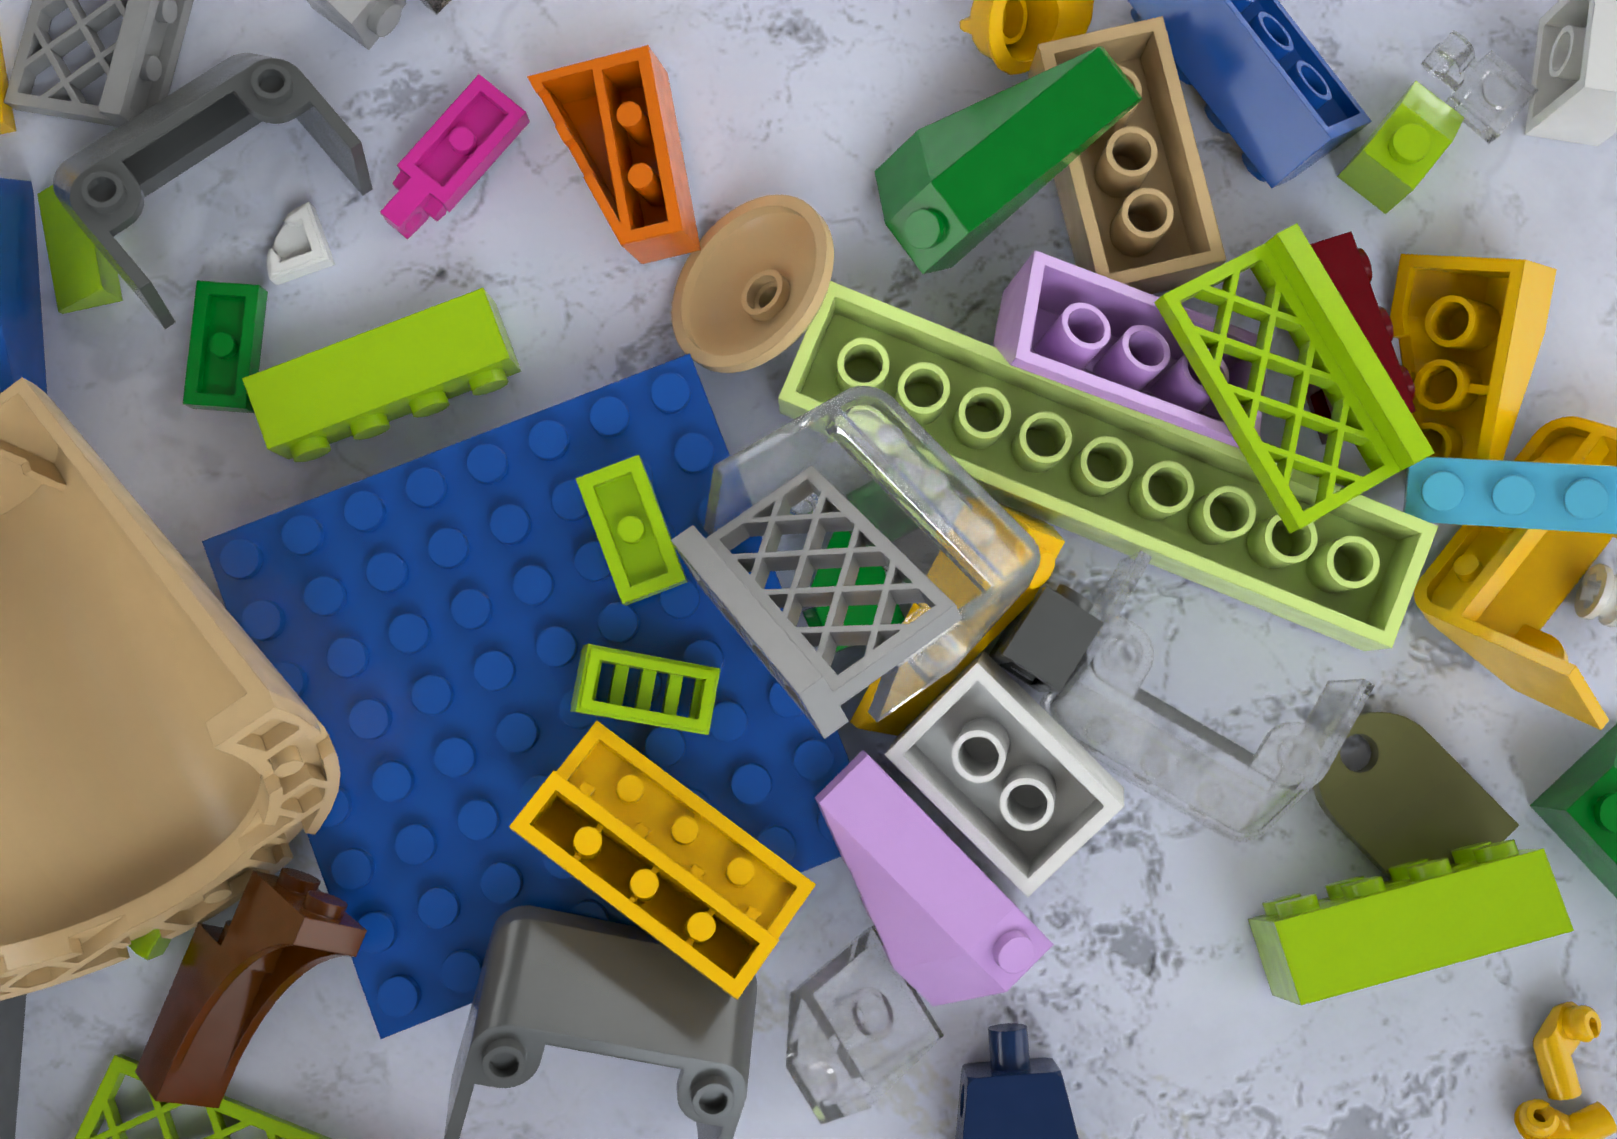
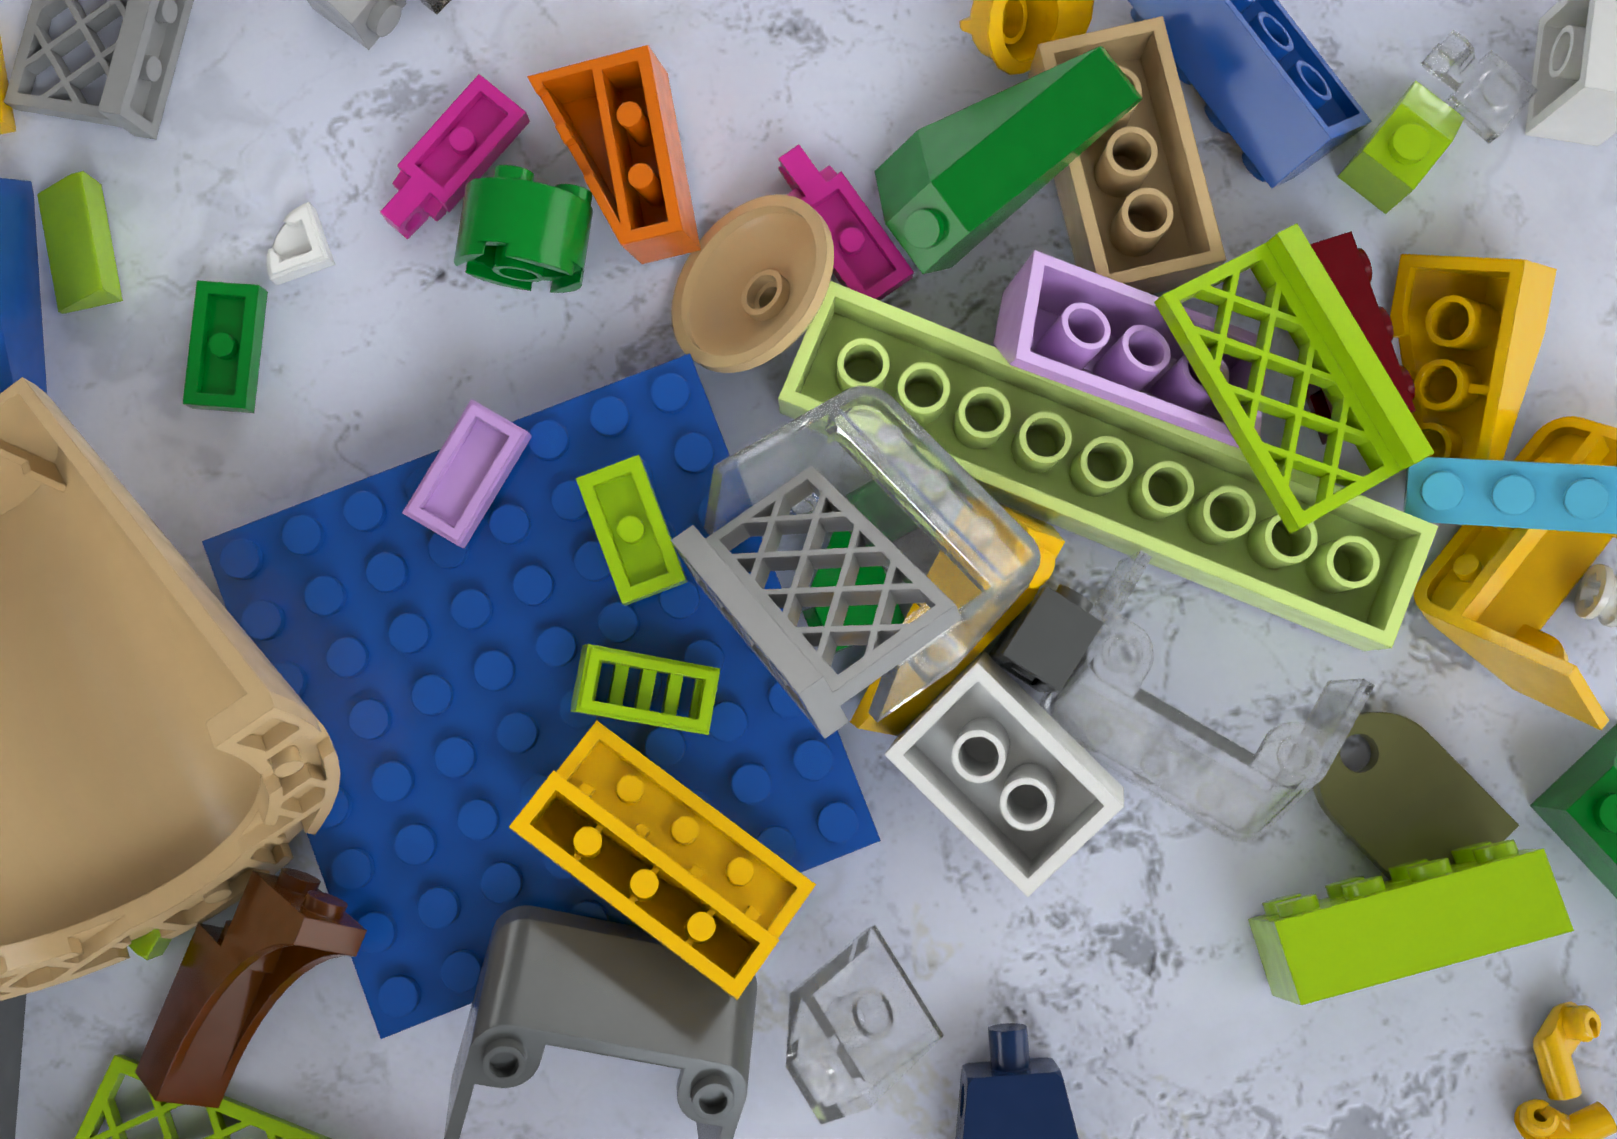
(111, 177): dark grey windscreen -> none
(382, 376): lime brick -> none
(467, 474): none -> lavender tile
(524, 231): none -> green brick
(862, 250): none -> dark pink hinge
(928, 900): lavender wedge -> none

